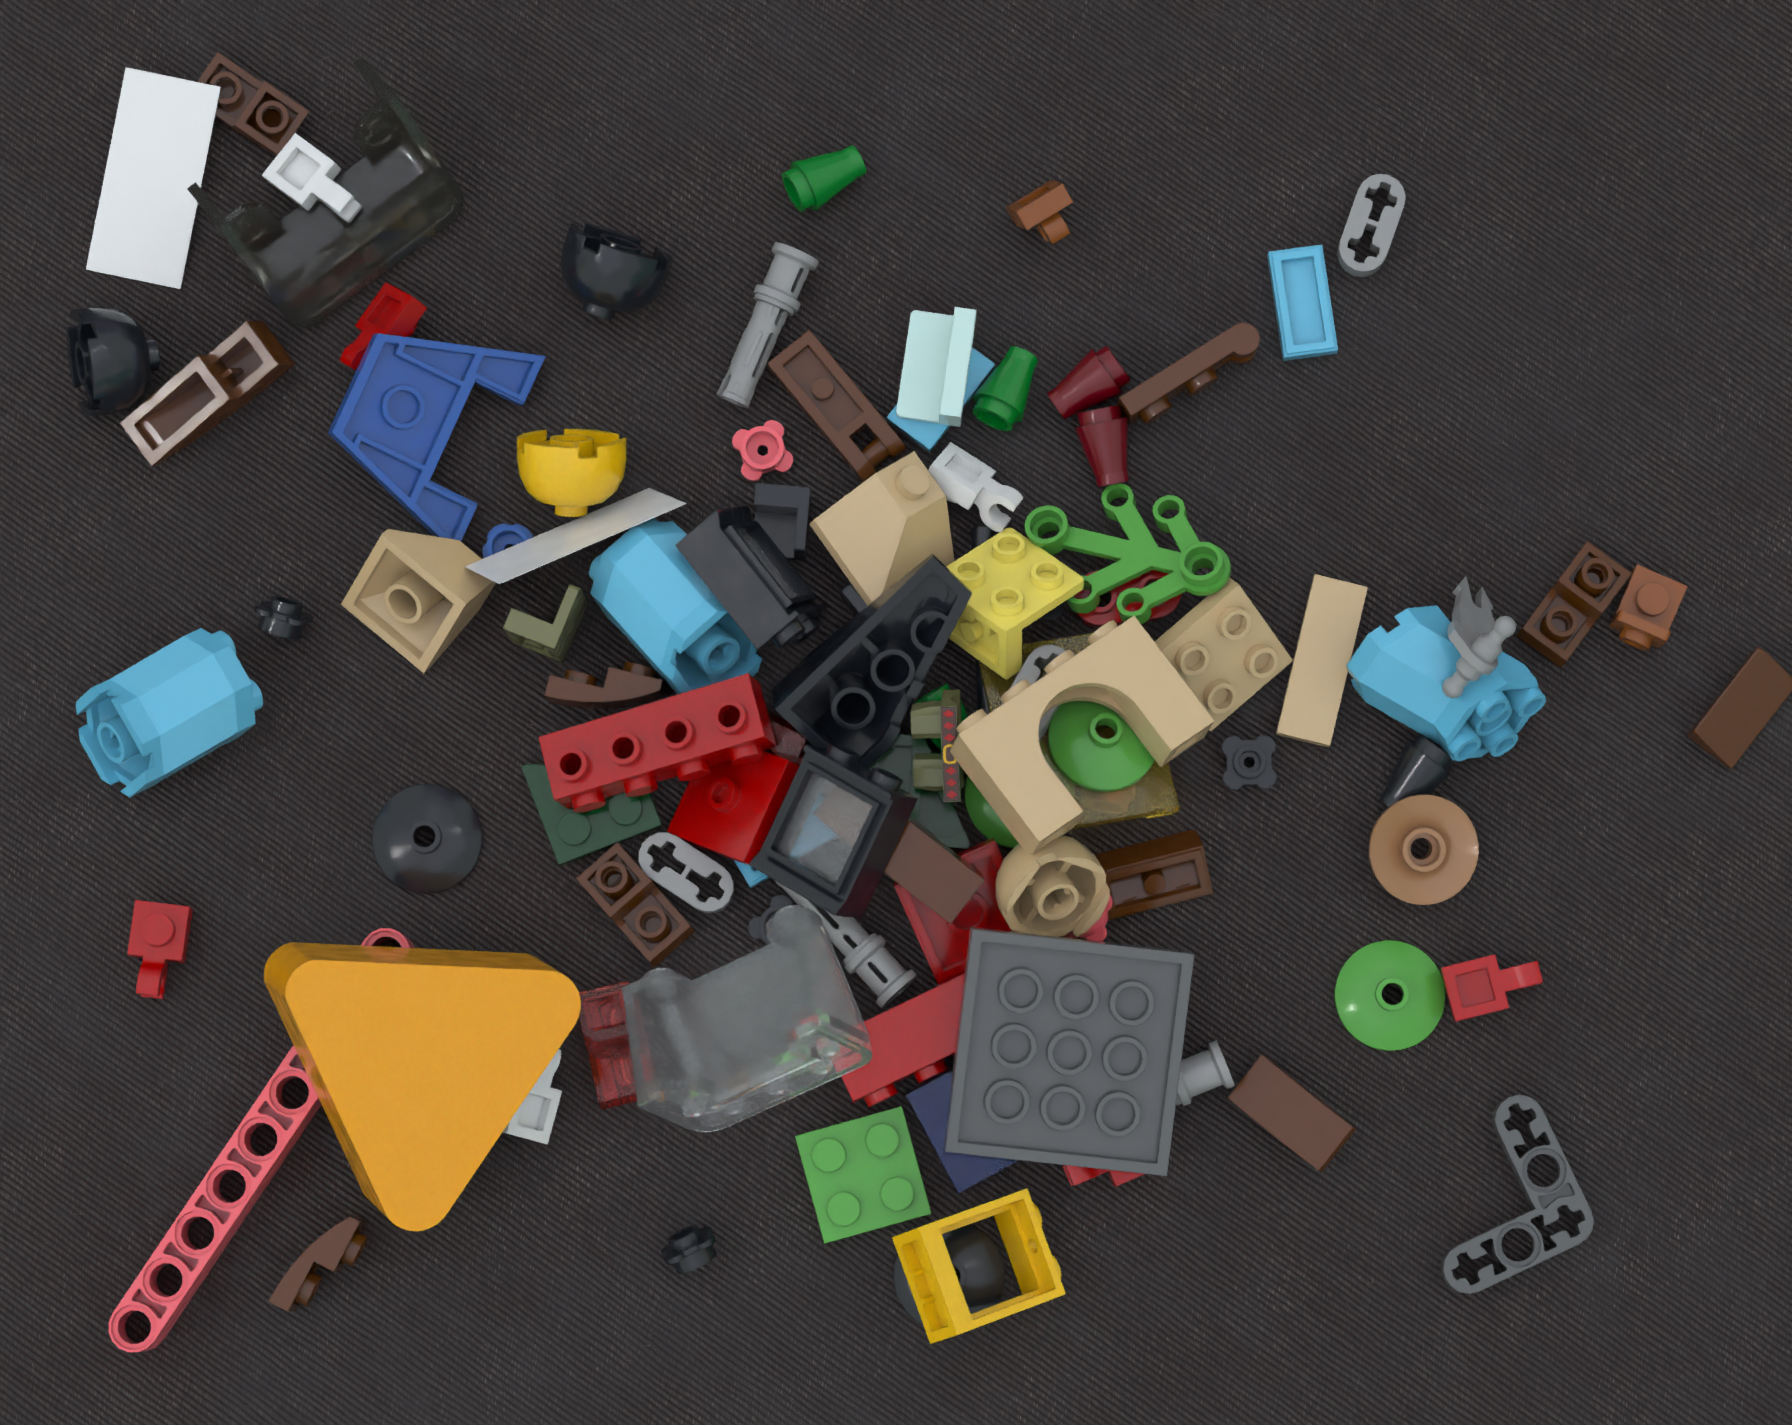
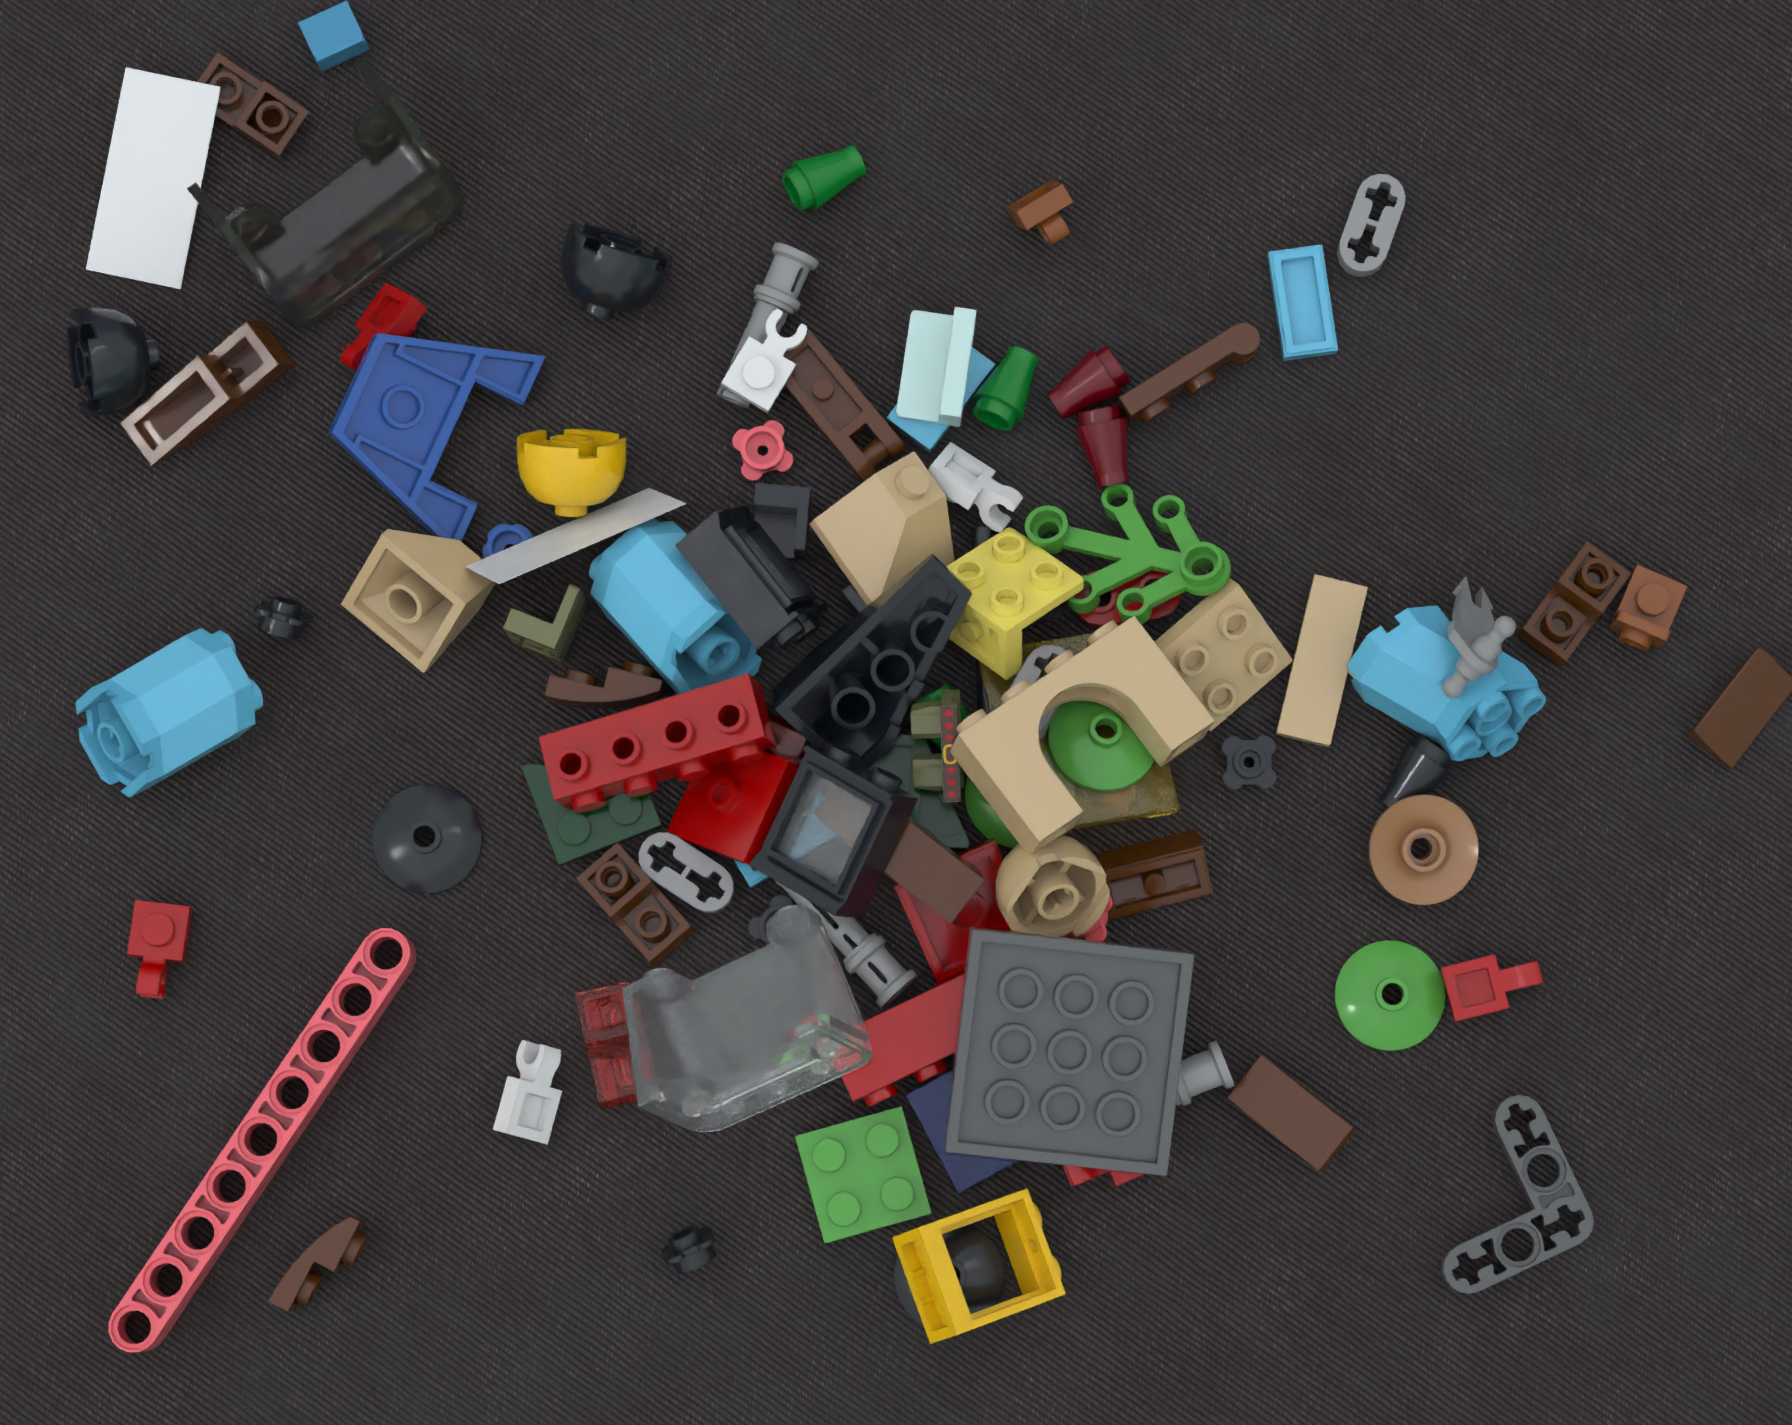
(307, 176): white plate -> none
(333, 36): none -> dark azure slope
(419, 1057): light orange brick -> none
(760, 368): none -> white plate

